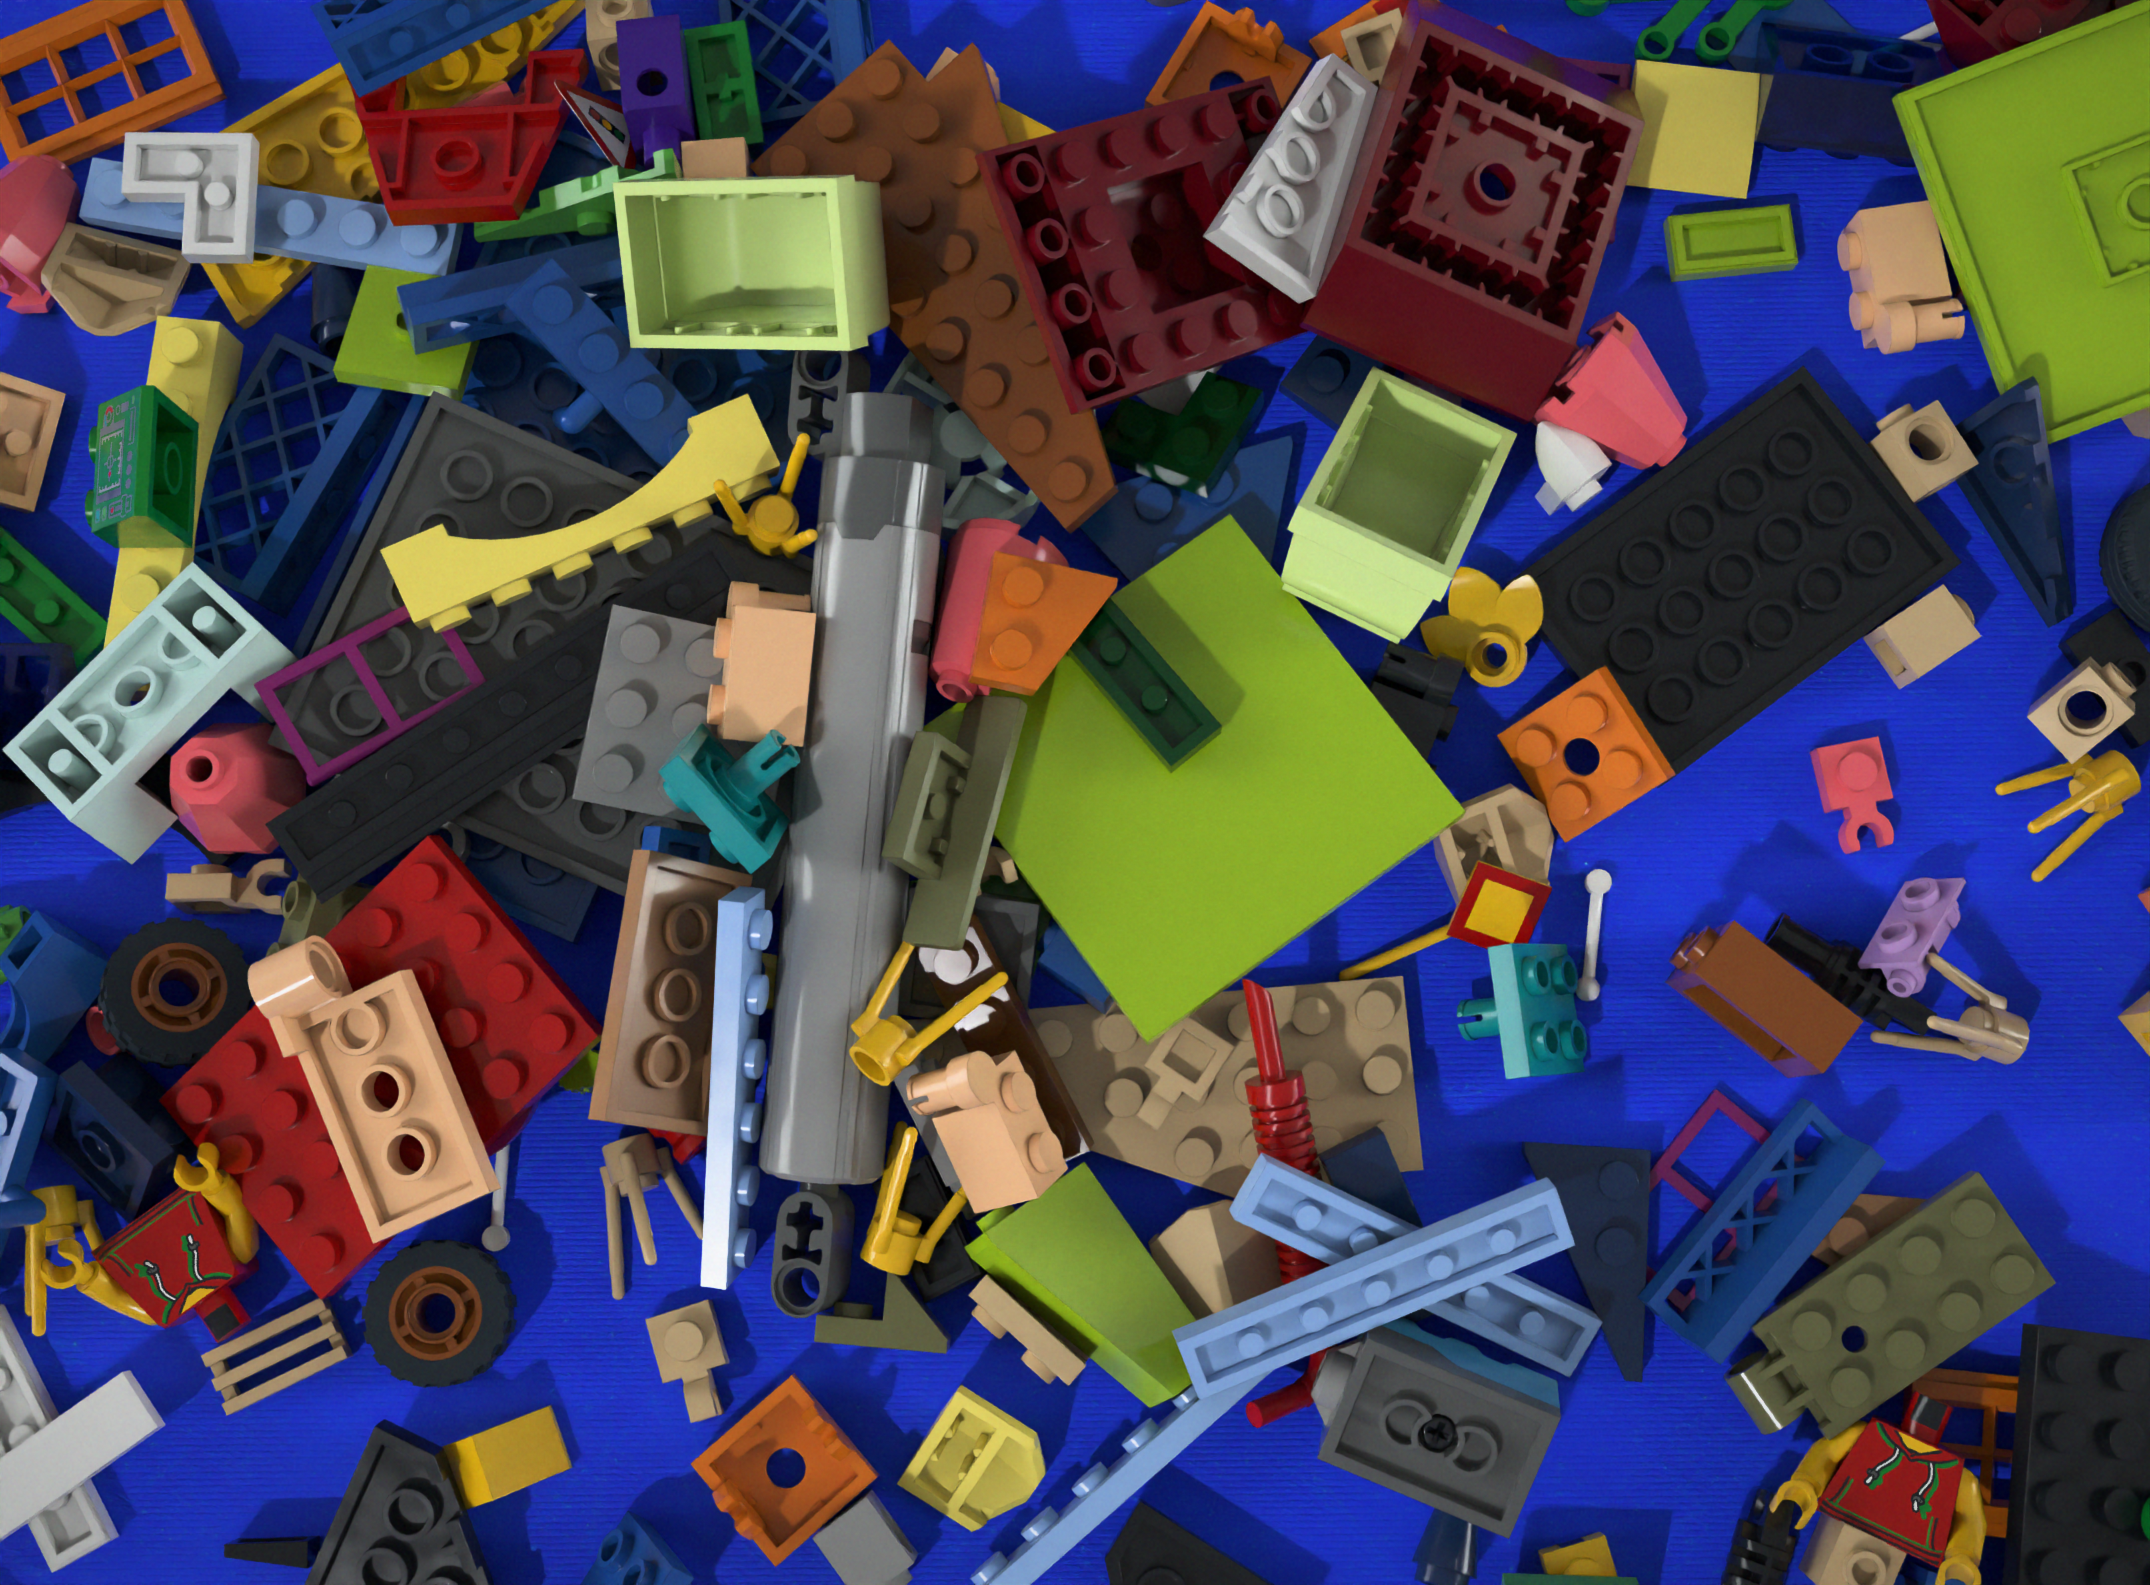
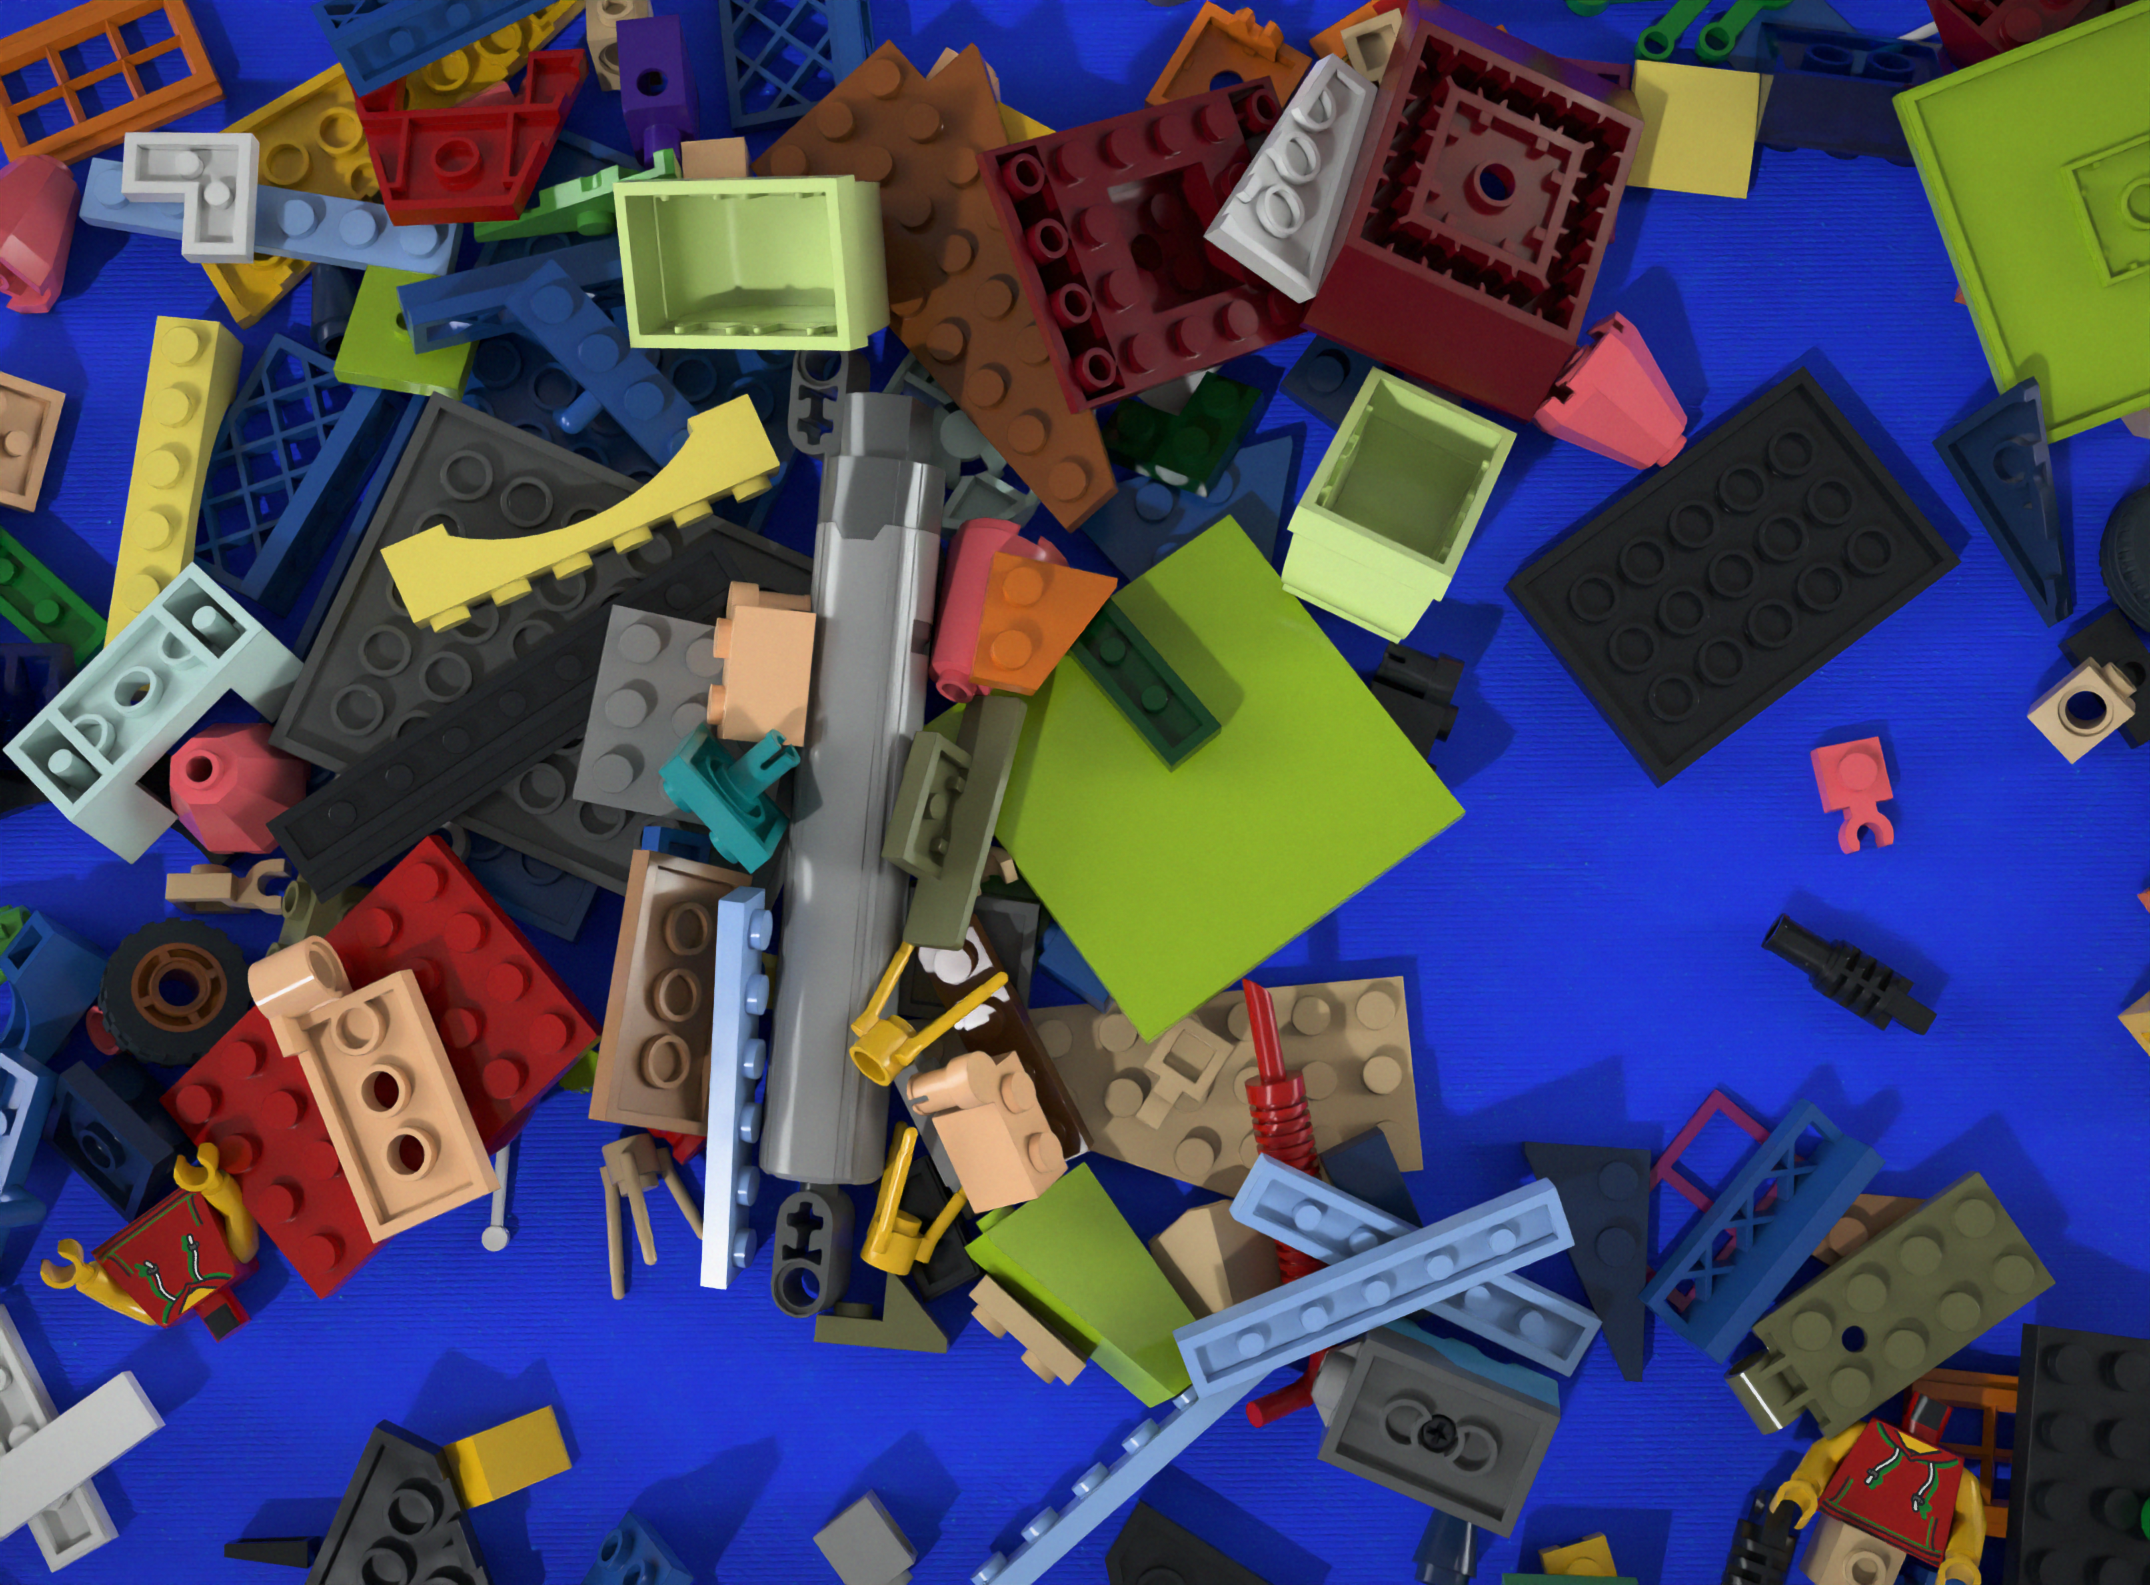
(61, 1218): yellow plant -> none
(112, 279): tan slope -> none
(143, 471): green slope -> none
(227, 1379): tan tile -> none
(349, 646): magenta window -> none
(398, 1313): black wheel -> none
(603, 122): sticker -> none
(687, 1348): tan plate -> none
(725, 84): green hinge -> none
(738, 1475): orange piece -> none
(772, 519): yellow plant -> none
(975, 1462): light yellow slope -> none
(1486, 615): yellow plate -> none
(1492, 911): piece -> none
(1501, 830): tan slope -> none
(1530, 1011): teal plate -> none
(1570, 467): white plate -> none
(1597, 884): white hinge -> none
(1627, 754): orange piece -> none
(1730, 243): lime tile -> none
(1762, 999): dark orange window -> none
(1898, 278): light nougat hinge -> none
(1912, 929): lavender hinge -> none
(1923, 636): tan brick -> none
(1940, 443): tan brick -> none
(1981, 1030): tan plant -> none
(2097, 786): yellow plant -> none

